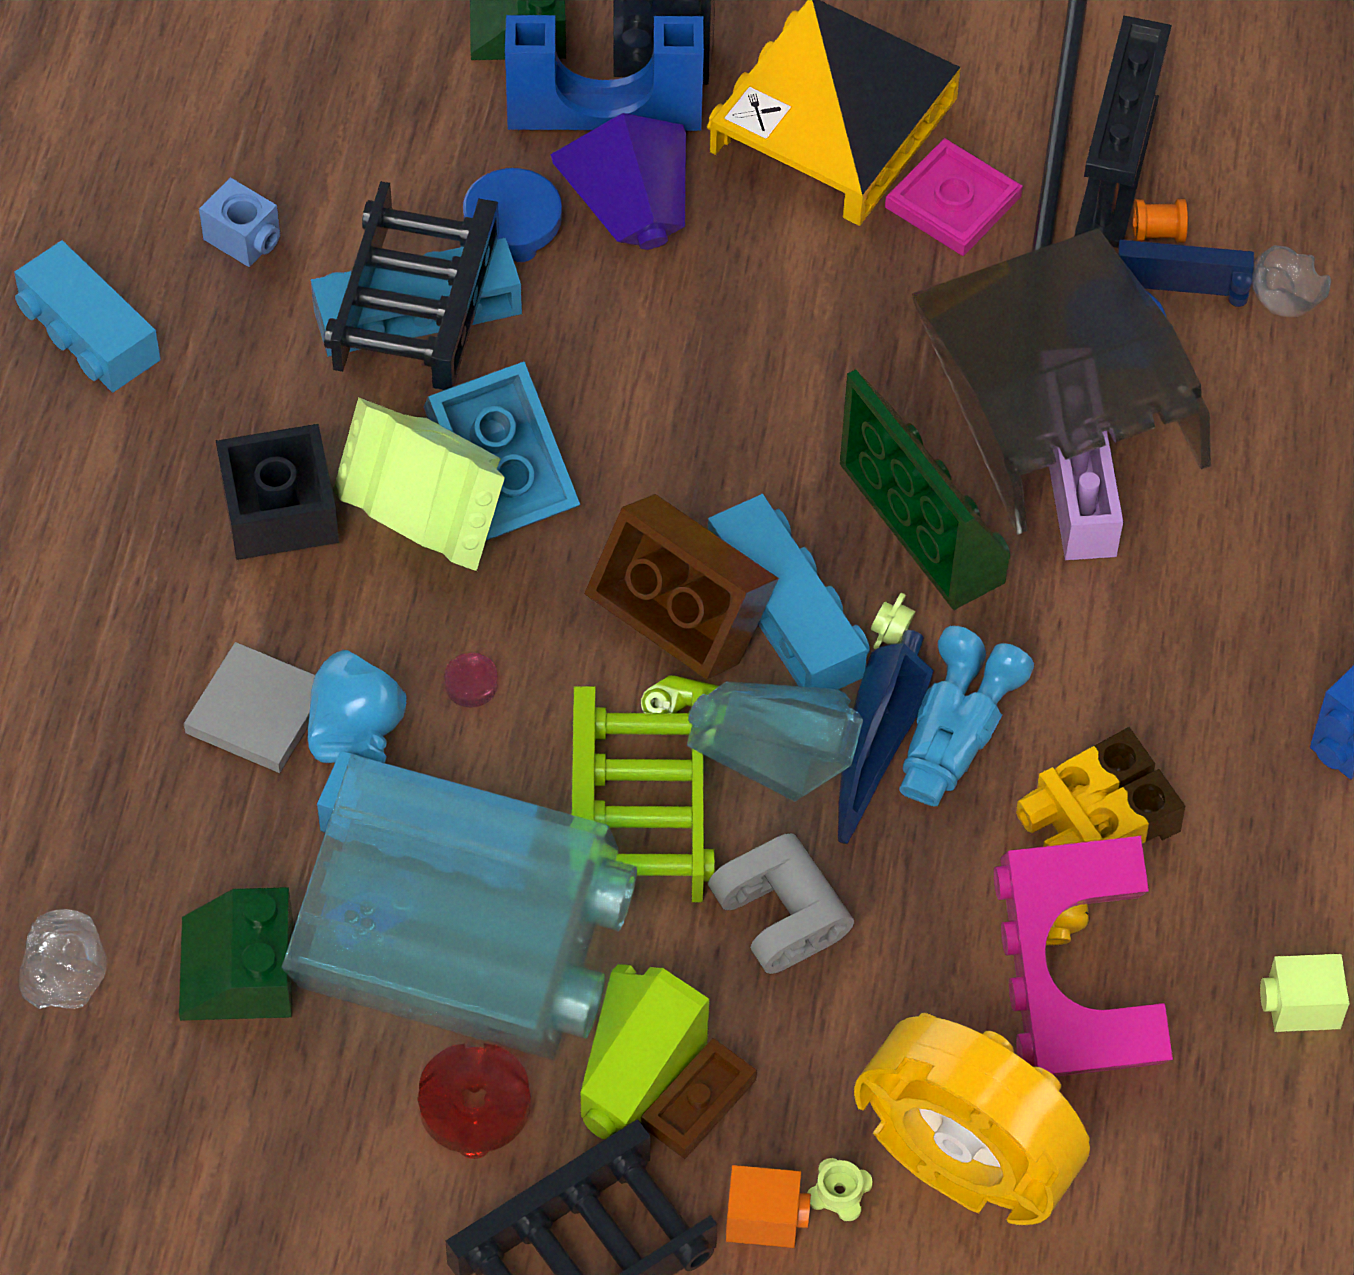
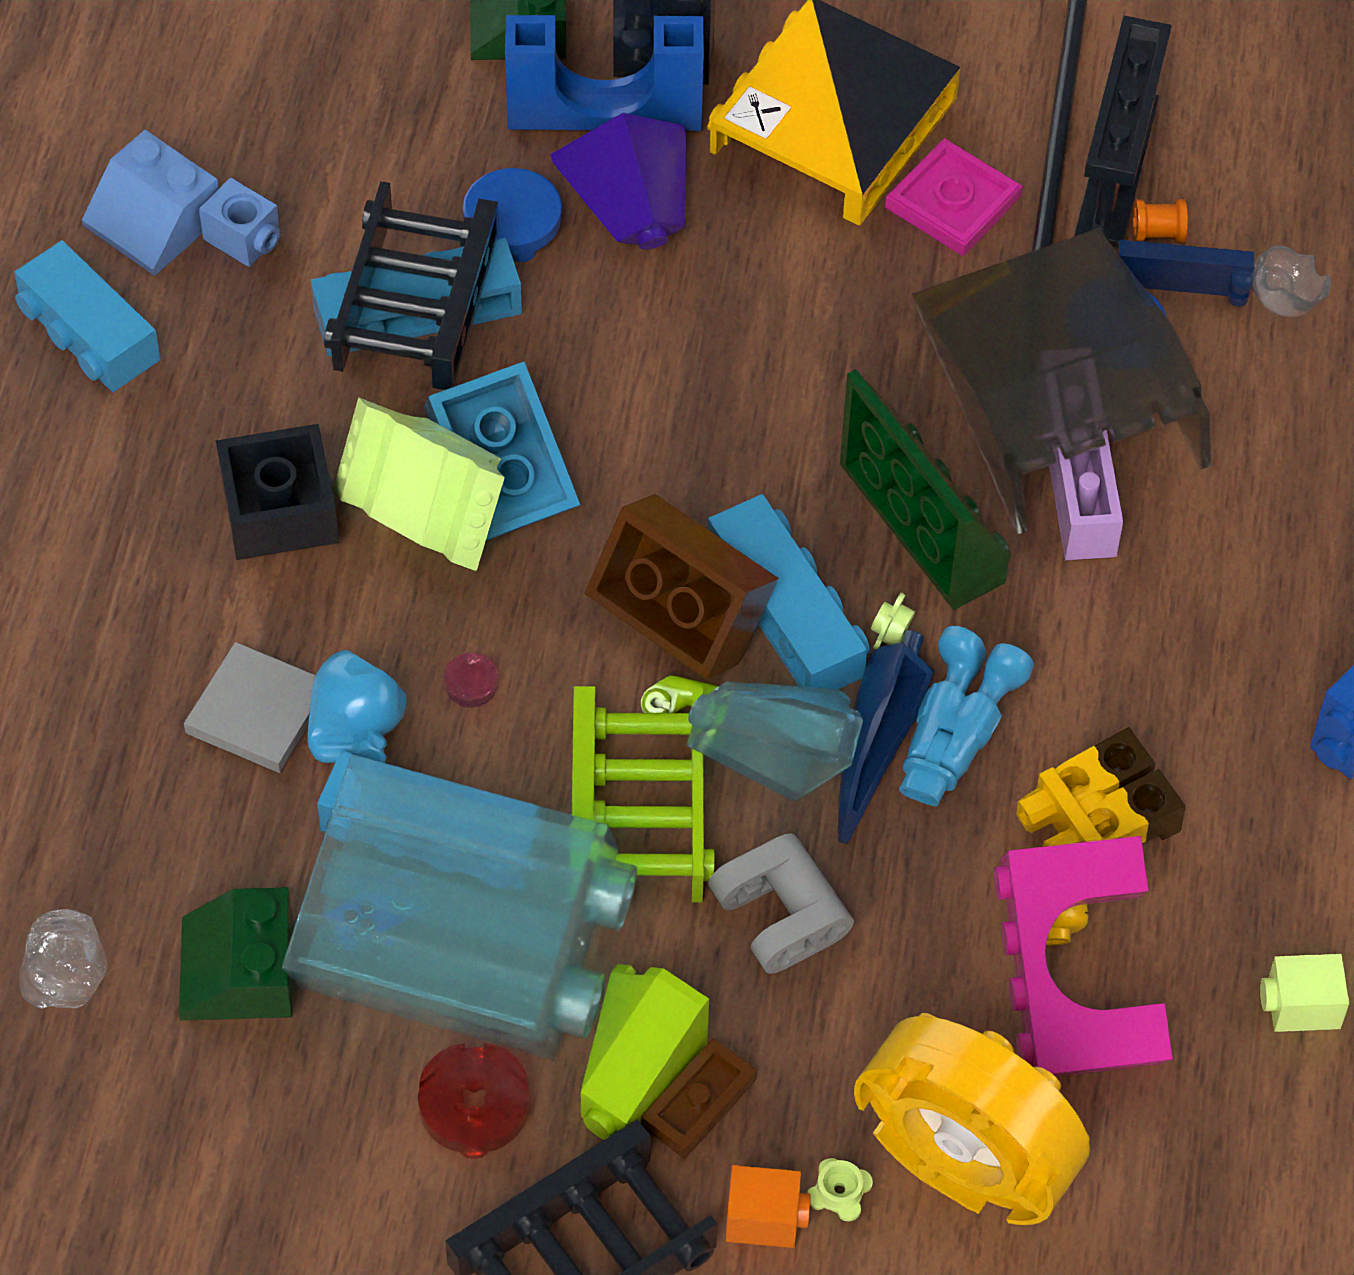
(149, 202): none -> medium blue slope

